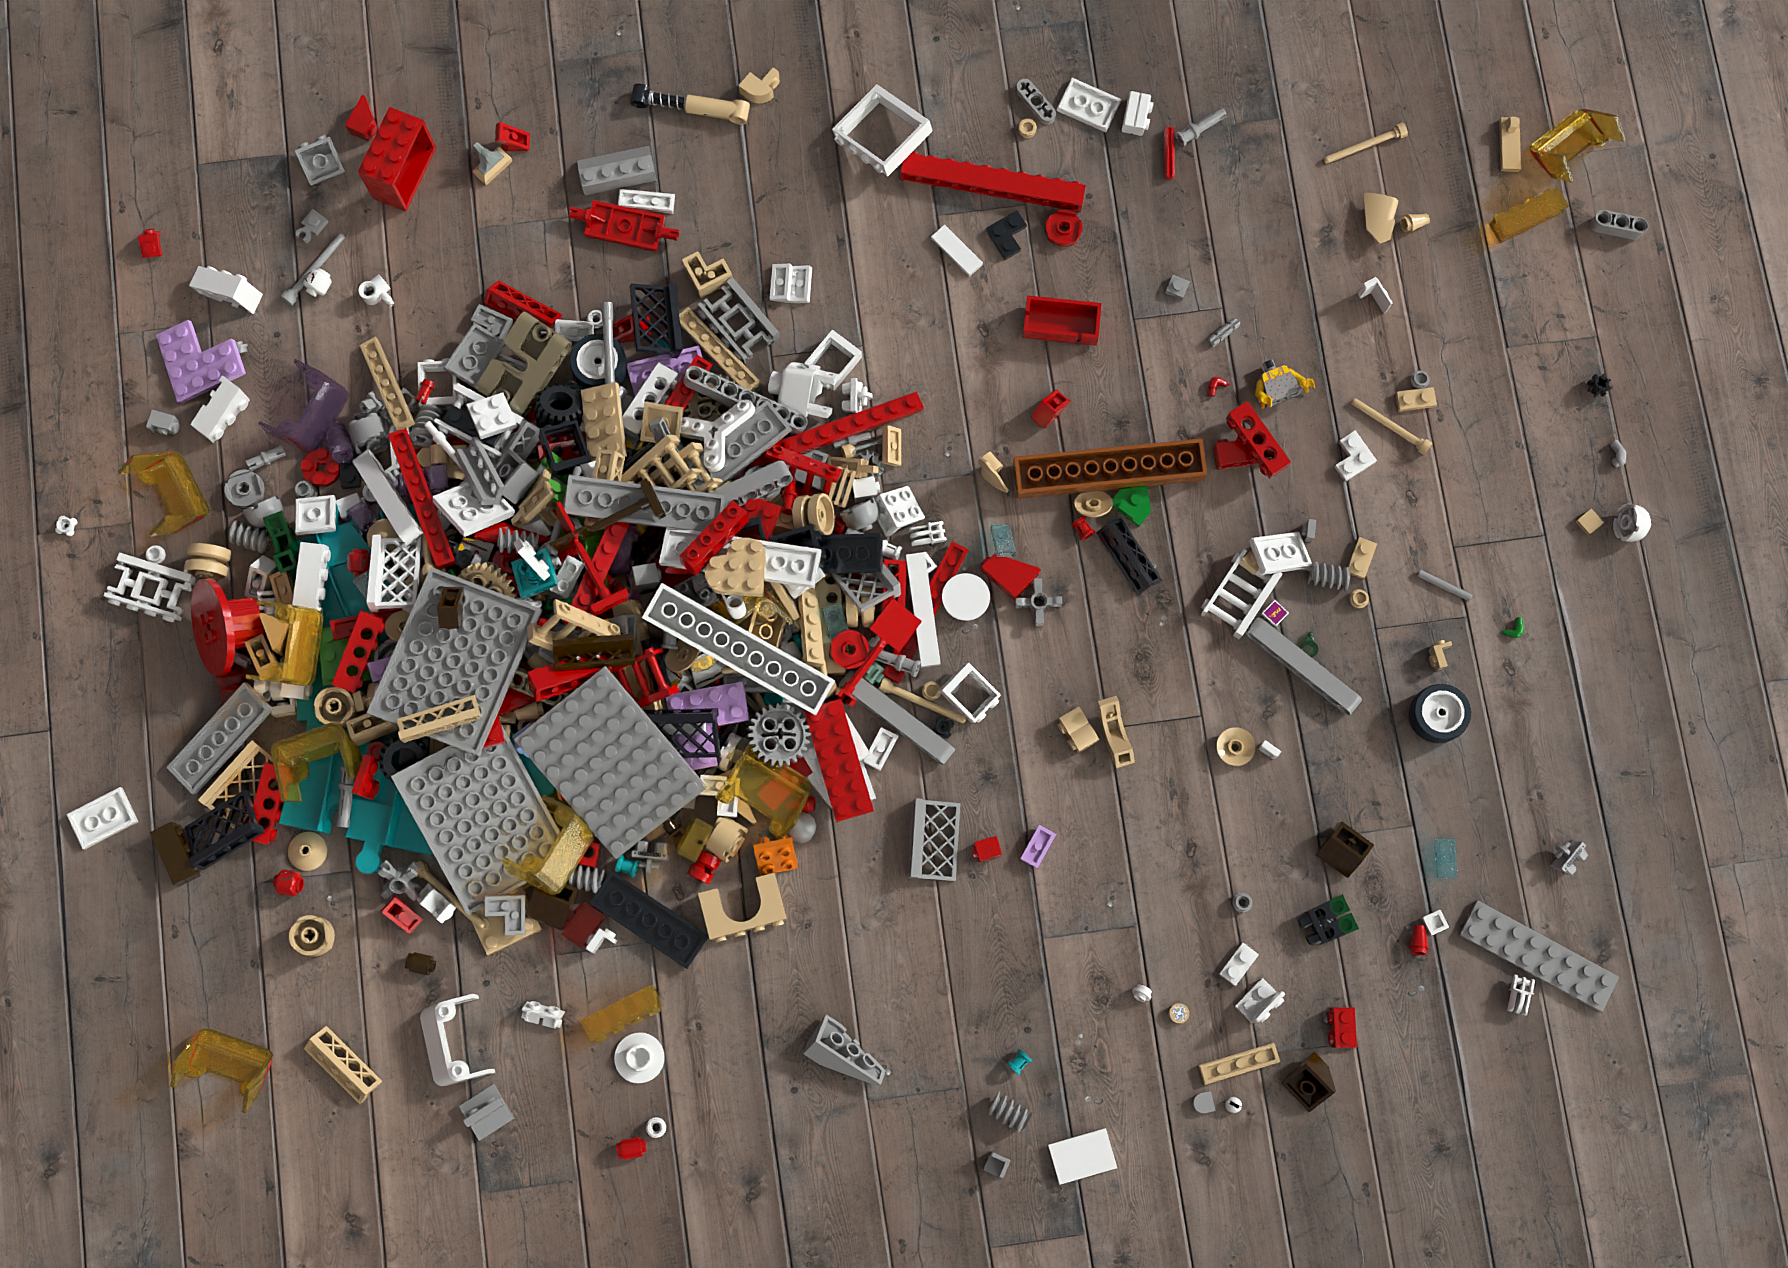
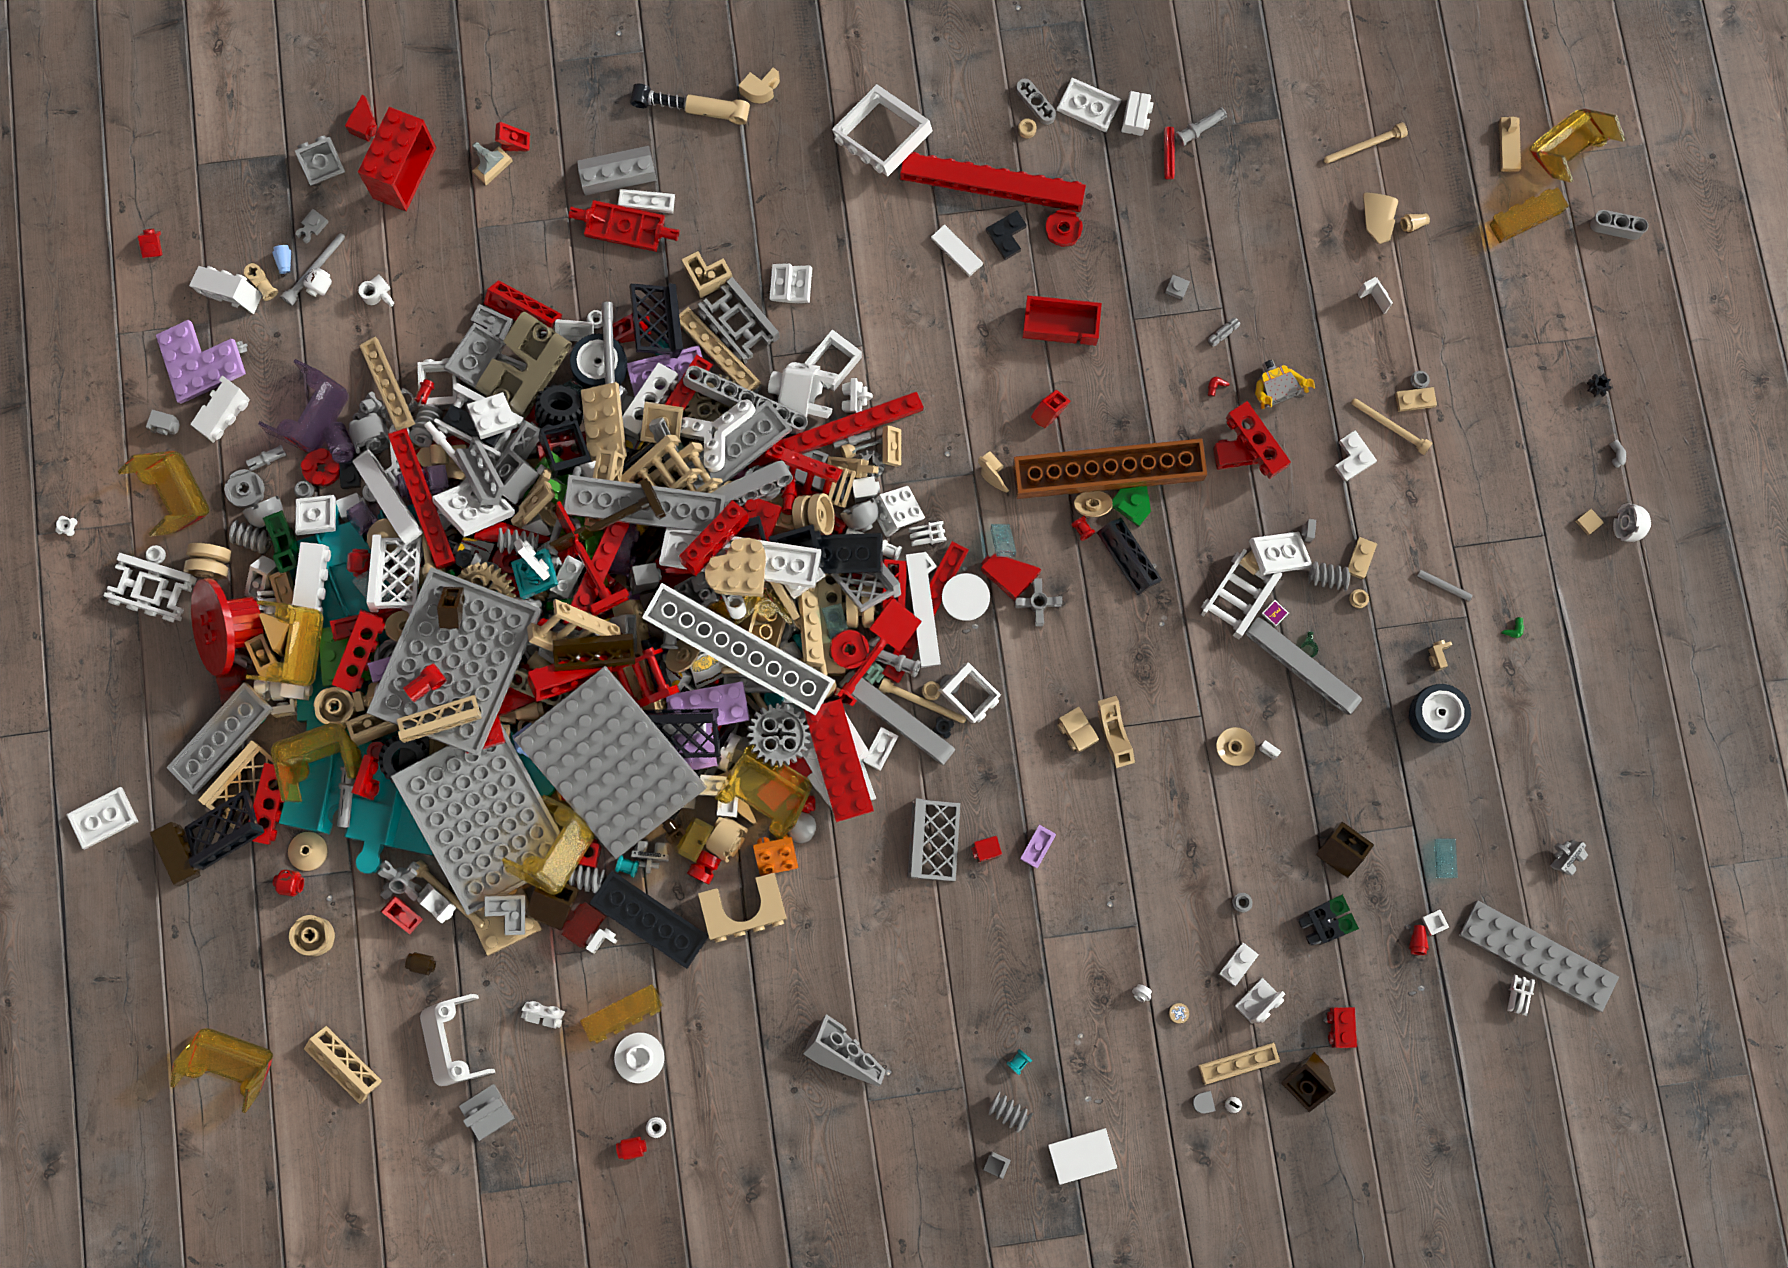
(260, 281): none -> tan connector
(282, 258): none -> light blue cone
(429, 679): none -> red piece

